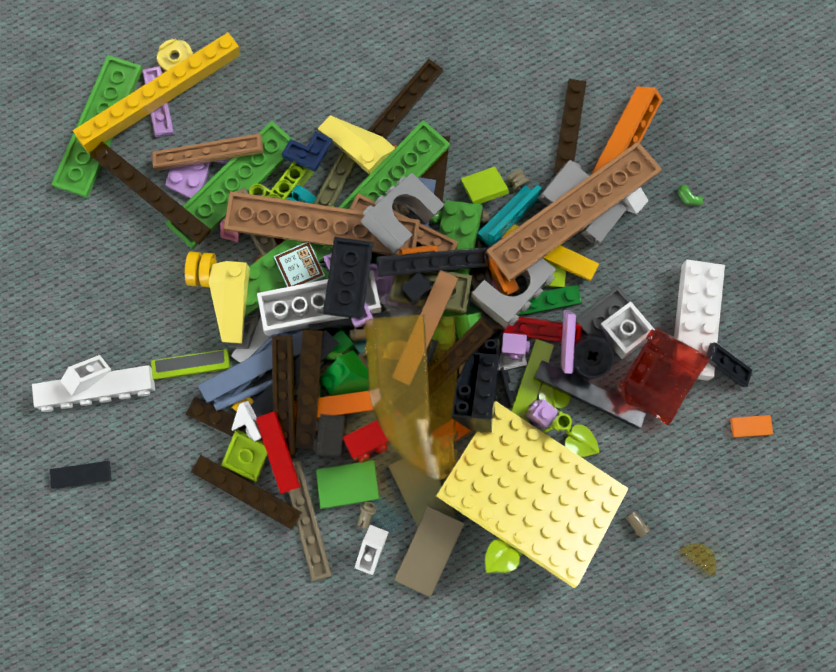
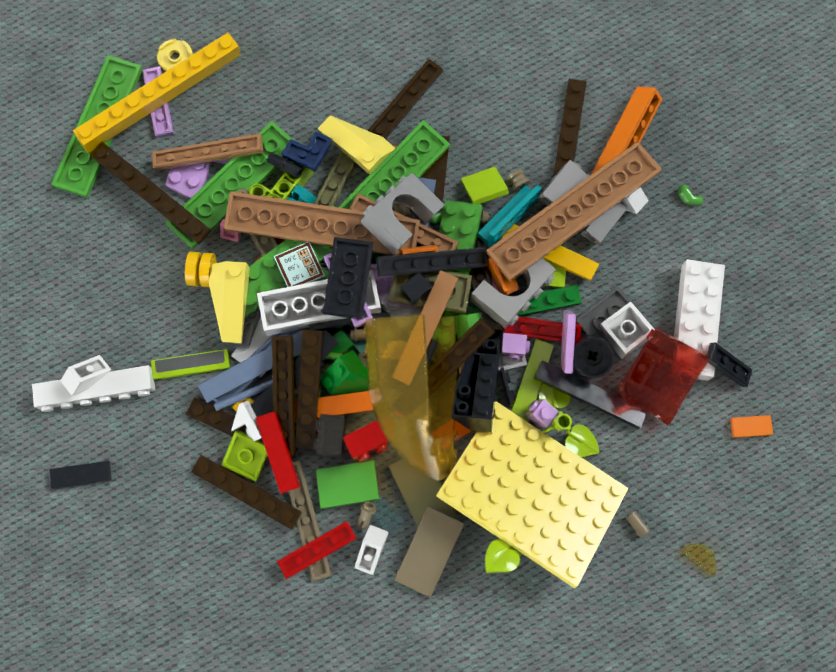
(285, 165): none -> black axle
(316, 550): none -> red tile

